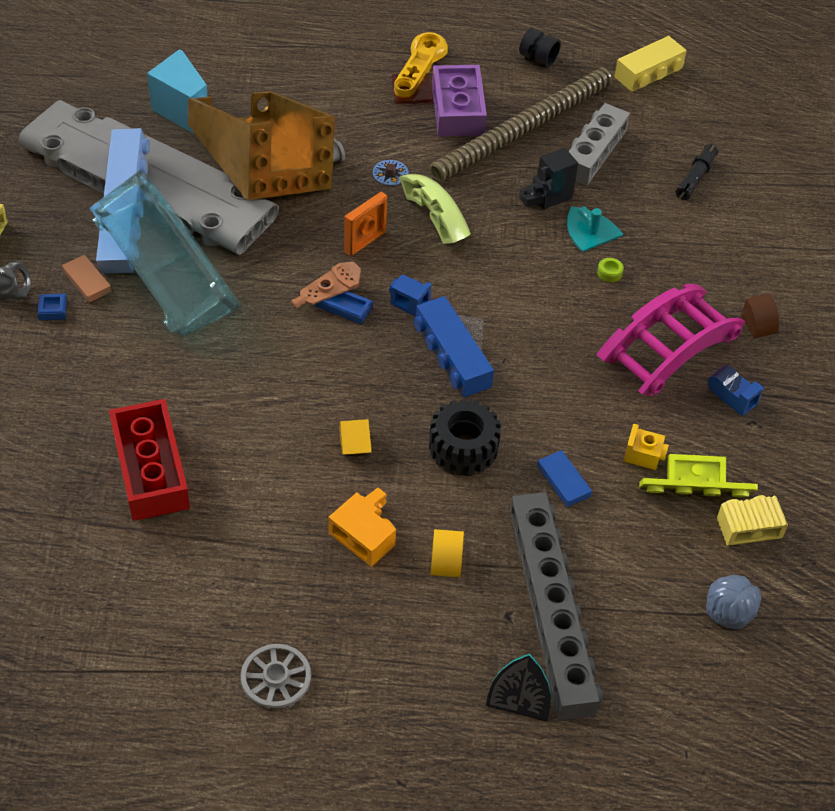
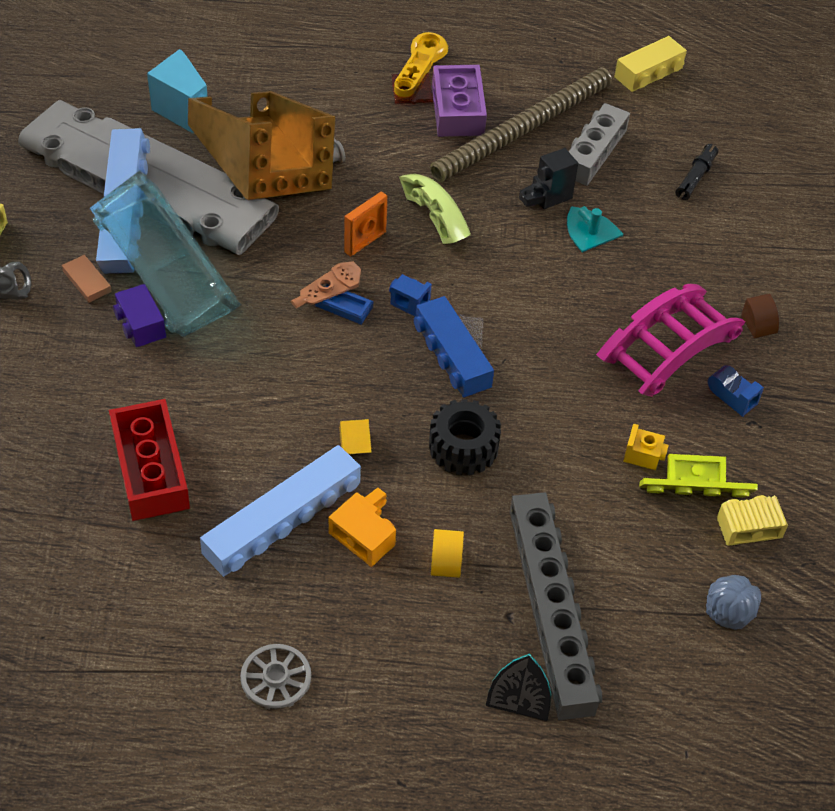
(52, 306): blue tile -> none
(139, 315): none -> dark purple brick
(280, 510): none -> light blue brick
(389, 171): piece -> none
(539, 47): black wheel -> none
(564, 478): blue tile -> none
(610, 270): lime tile -> none

